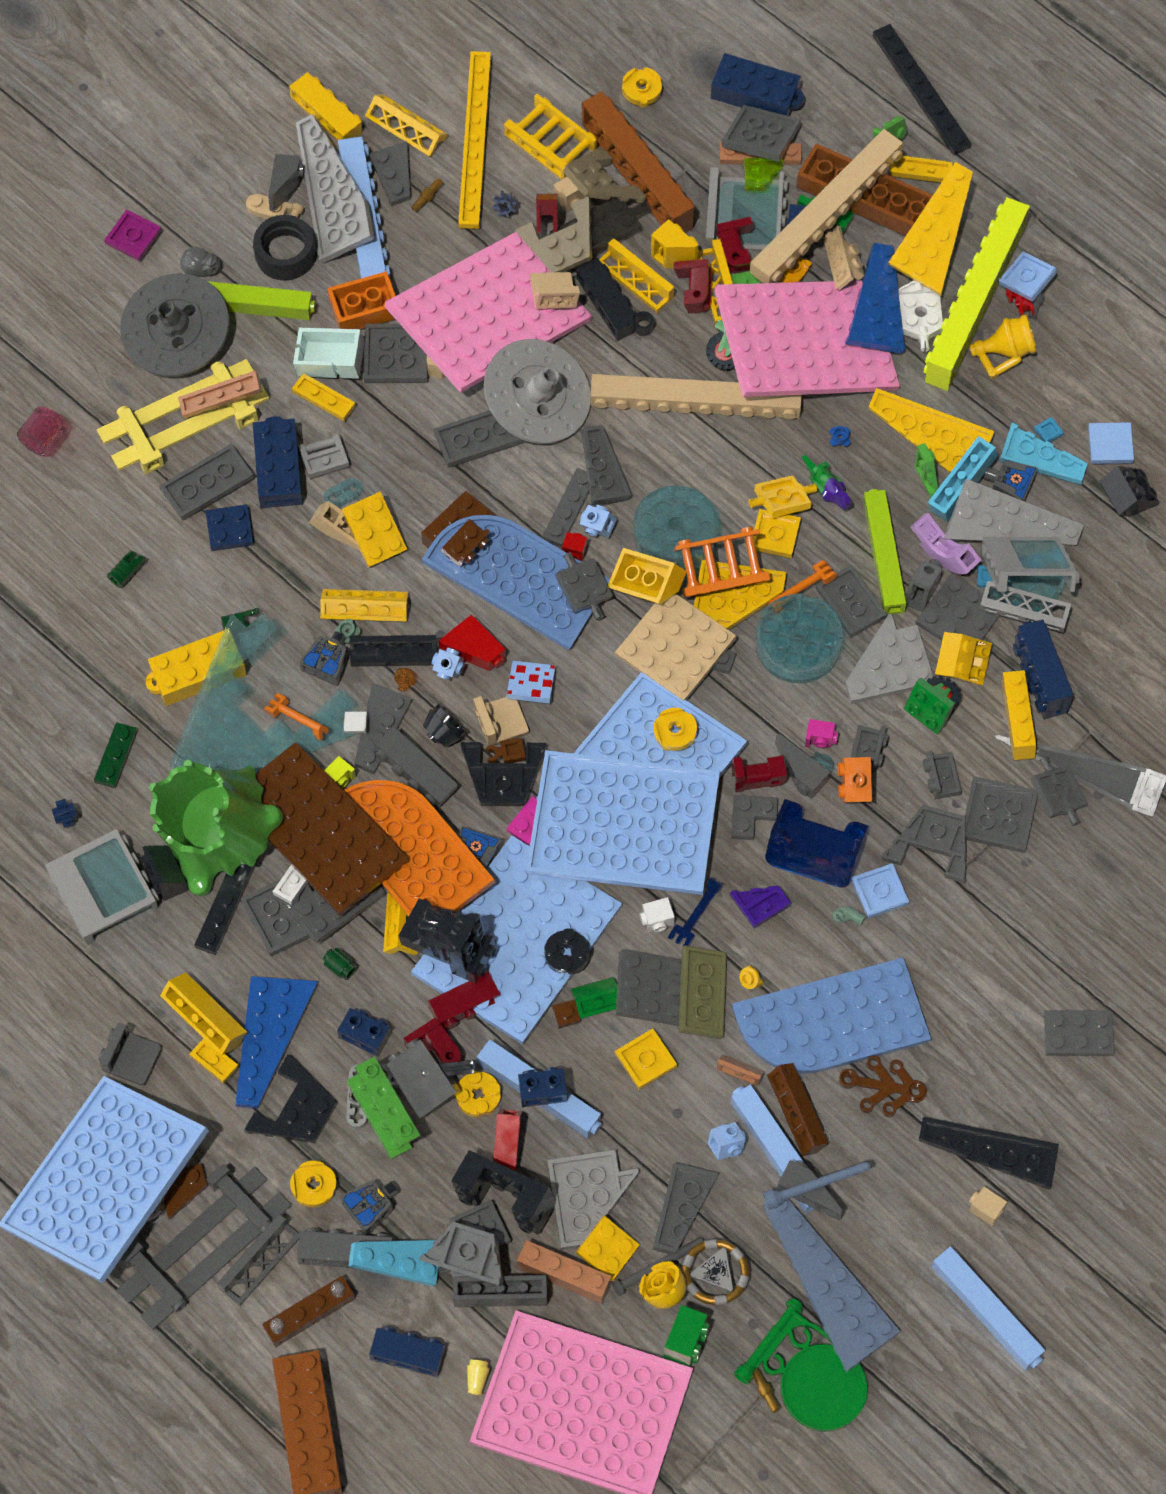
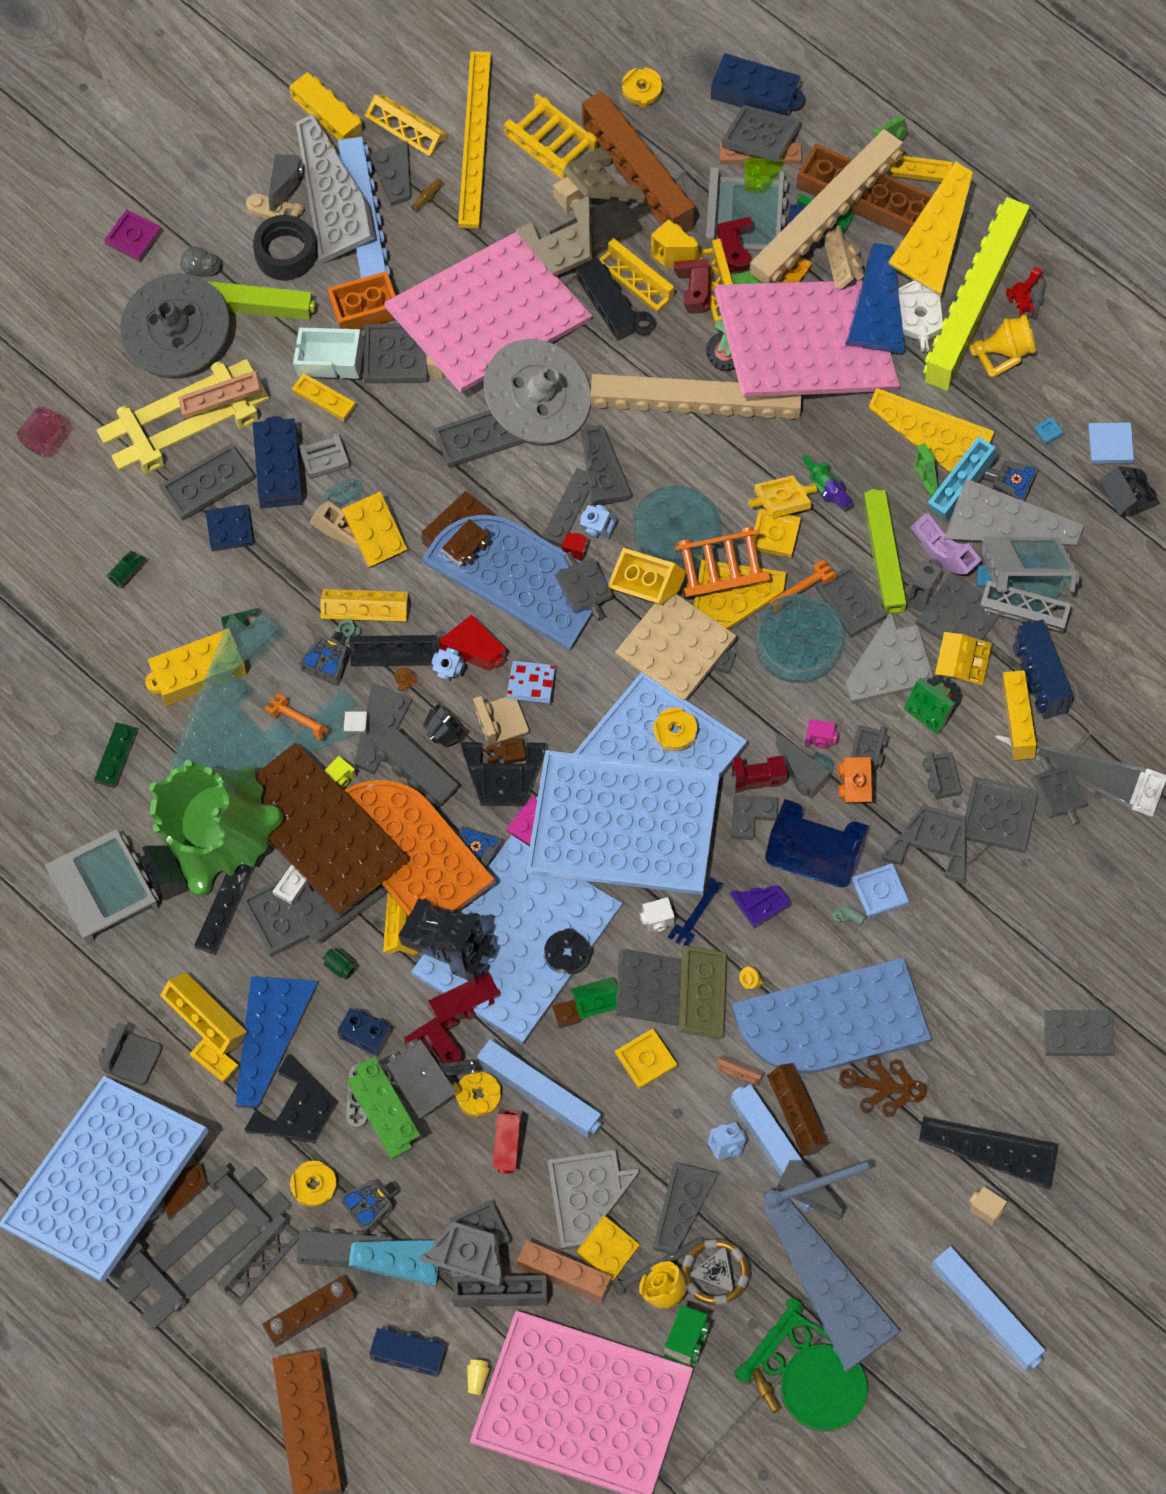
(64, 813): dark blue gear -> none
(505, 210): dark blue gear -> none
(533, 1198): black plate -> none
(542, 1087): dark blue brick -> none
(546, 205): dark red piece -> none
(554, 290): tan bracket -> none
(840, 431): blue plate -> none
(921, 89): black plate -> none
(1027, 276): light blue tile -> none
(1028, 450): medium azure wing -> none

